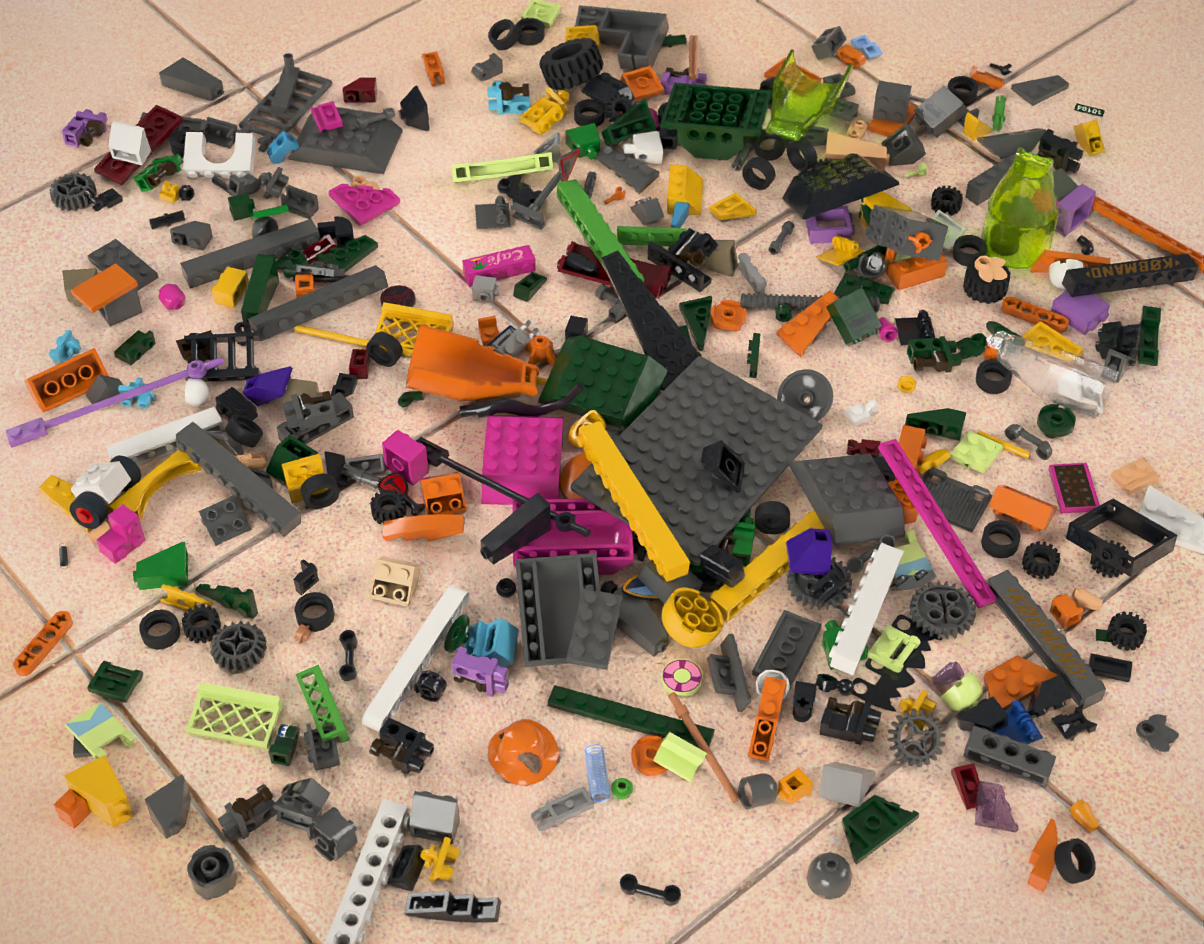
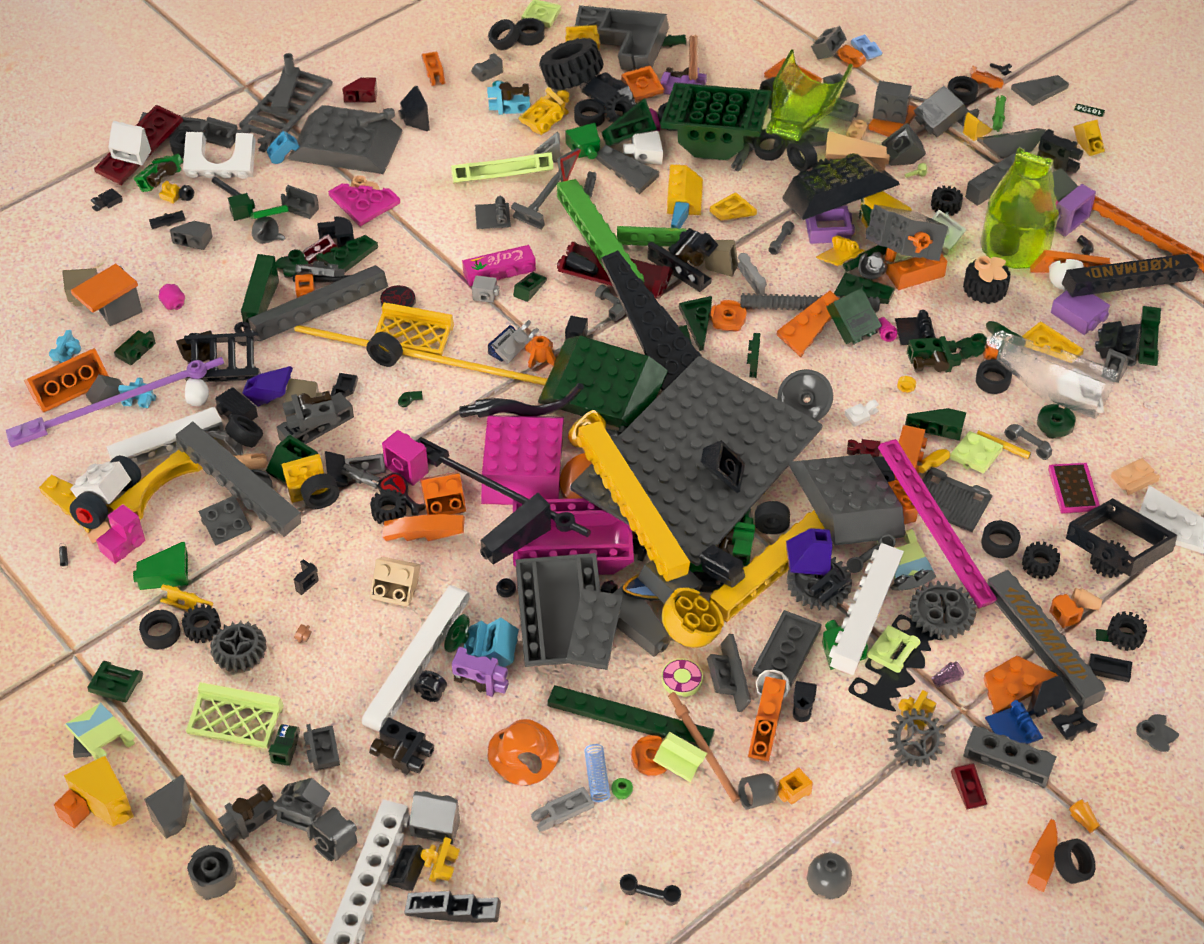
(46, 644): orange beam -> none
(72, 191): dark grey gear -> none
(84, 127): medium lavender hips -> none
(117, 253): dark grey plate -> none
(191, 79): dark grey slope -> none
(230, 287): yellow brick -> none
(231, 598): dark green wing -> none
(242, 185): dark grey leg -> none
(243, 254): dark grey brick -> none
(272, 181): dark grey hips -> none
(312, 599): black tyre -> none
(326, 116): dark pink plate -> none
(329, 704): bright green fence -> none
(349, 642): black bar -> none
(359, 363): dark red slope -> none
(465, 370): orange windscreen -> none
(487, 329): orange bracket -> none
(511, 185): black plate -> none
(526, 196): black plate -> none
(619, 194): orange hand -> none
(647, 210): dark grey slope -> none
(668, 138): black brick -> none
(763, 166): black tyre -> none
(783, 313): dark green bush -> none
(827, 683): black plate -> none
(845, 783): light grey slope -> none
(852, 726): black hips -> none
(874, 825): dark green wing -> none
(964, 693): yellowish green cylinder -> none
(968, 241): black tyre -> none
(986, 714): black slope -> none
(993, 808): clear purple wing -> none
(1022, 507): orange slope -> none
(1036, 312): orange beam -> none

